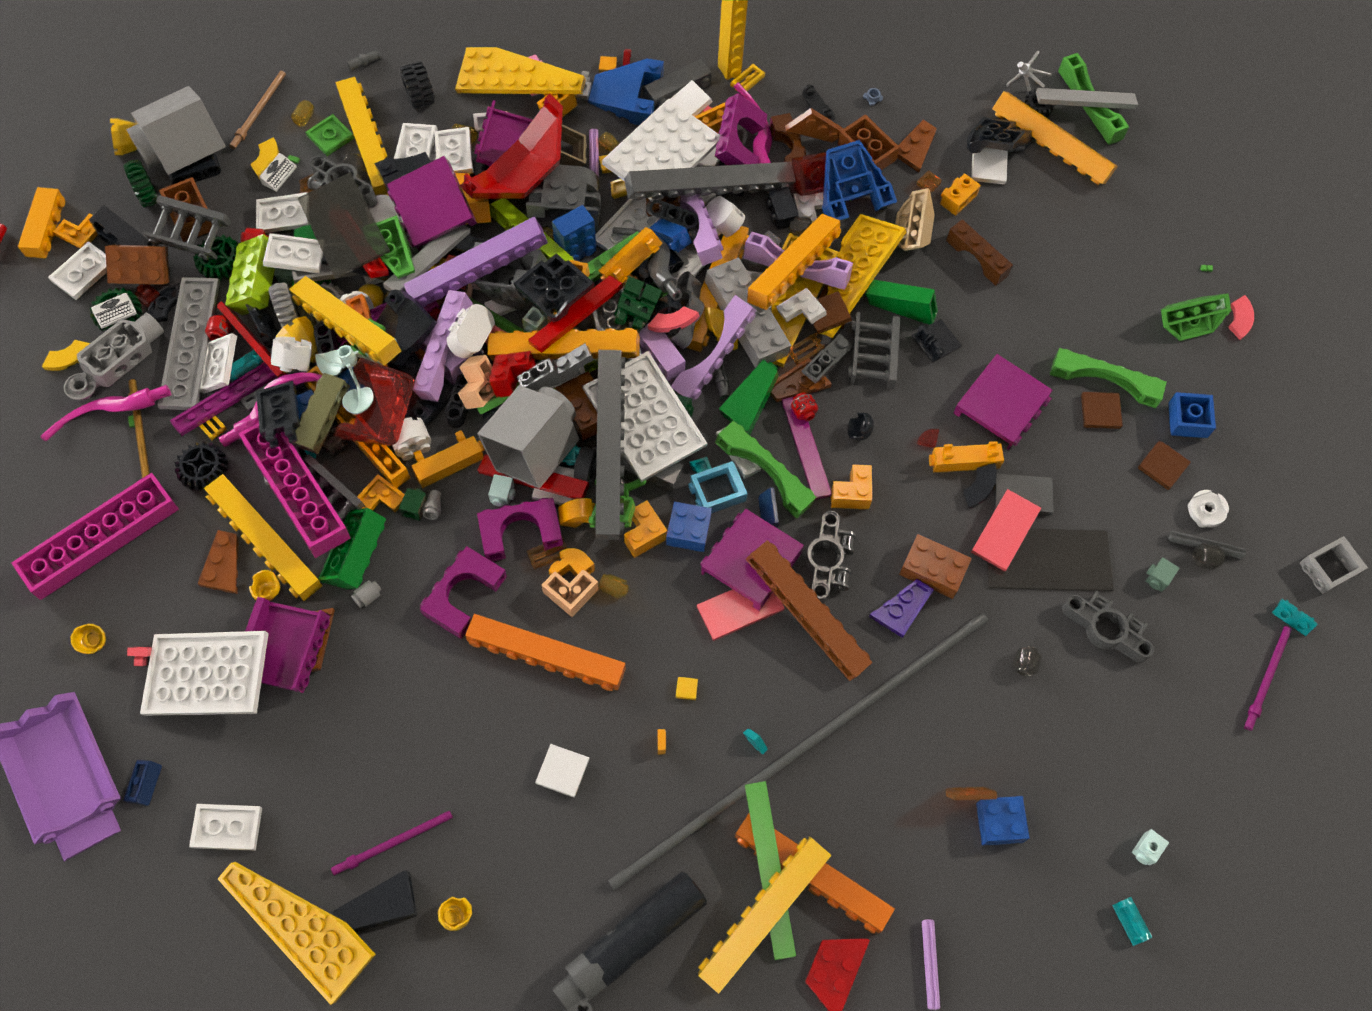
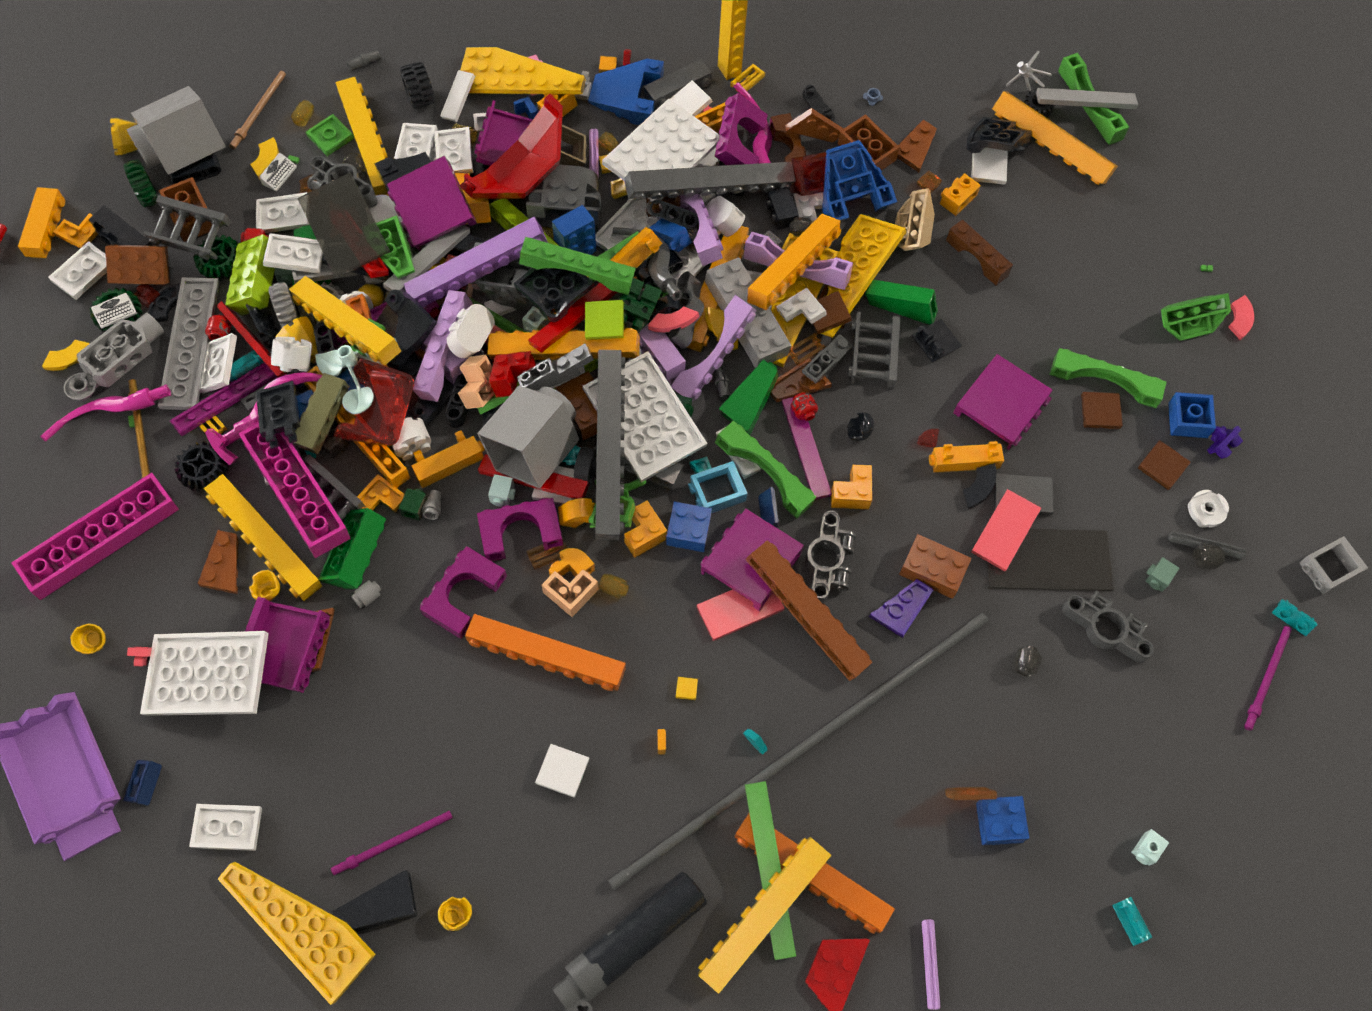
(217, 442): none -> dark pink slope
(457, 96): none -> white tile
(526, 105): none -> blue bracket
(546, 255): none -> bright green arch
(604, 319): none -> lime tile
(1223, 437): none -> dark purple hips

